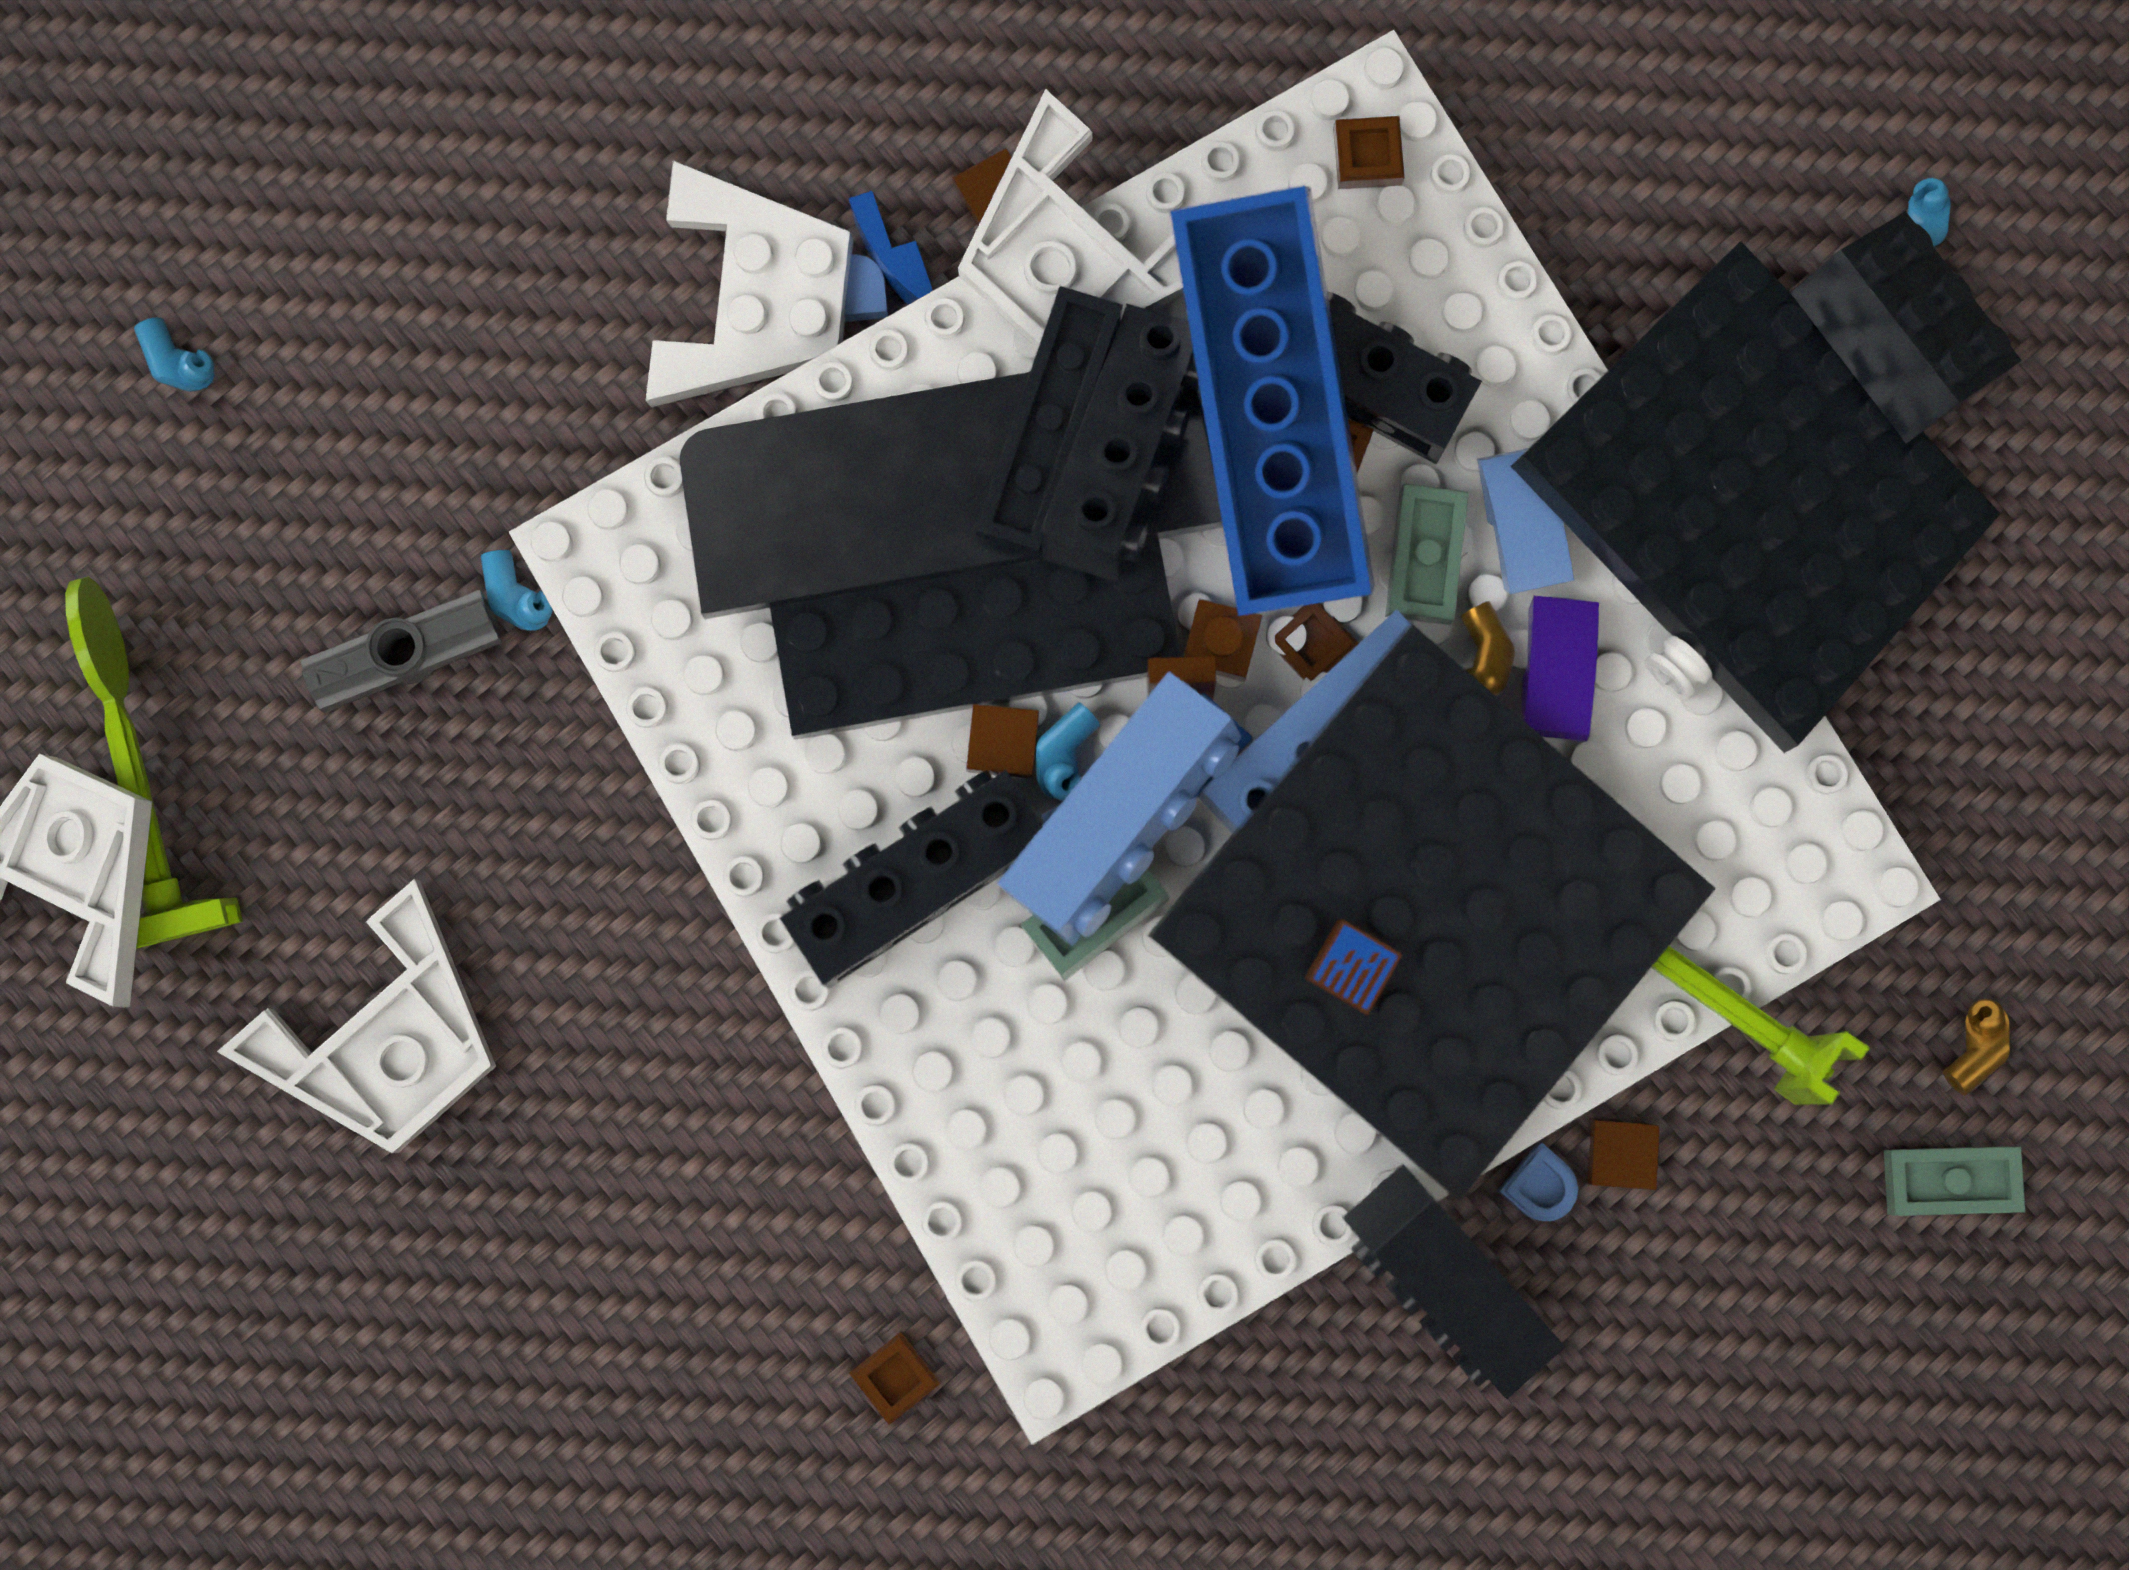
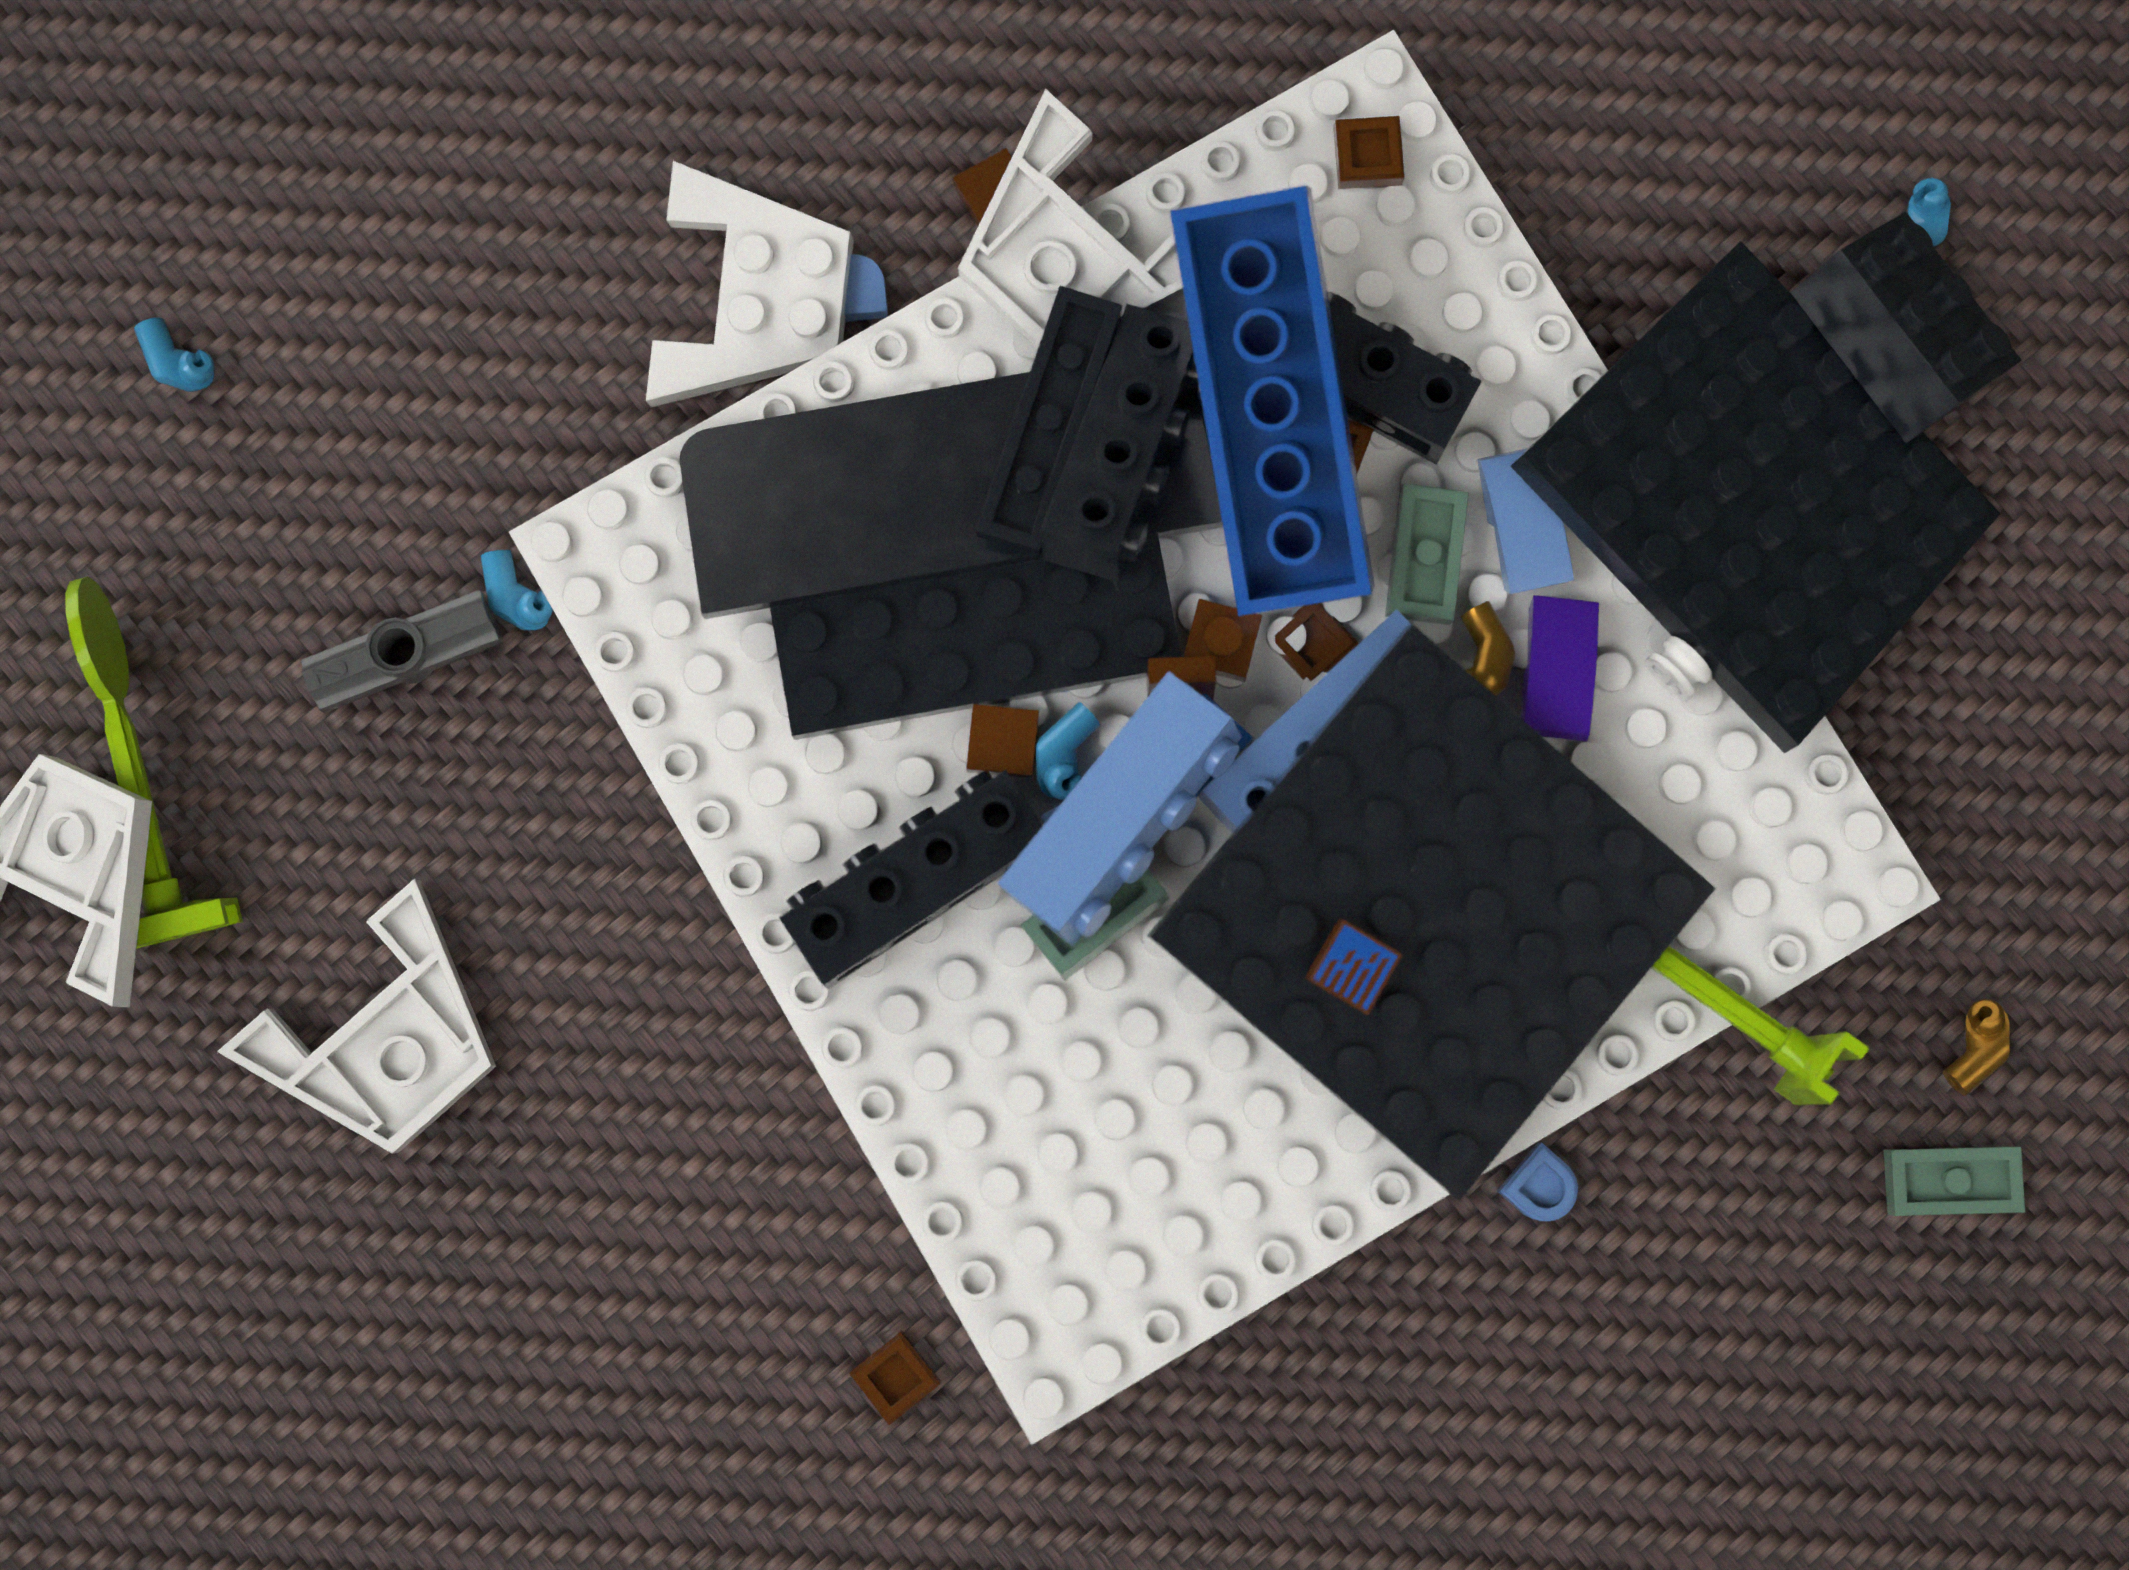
(900, 265): blue slope -> none
(1452, 1282): black brick -> none
(1623, 1154): reddish brown tile -> none

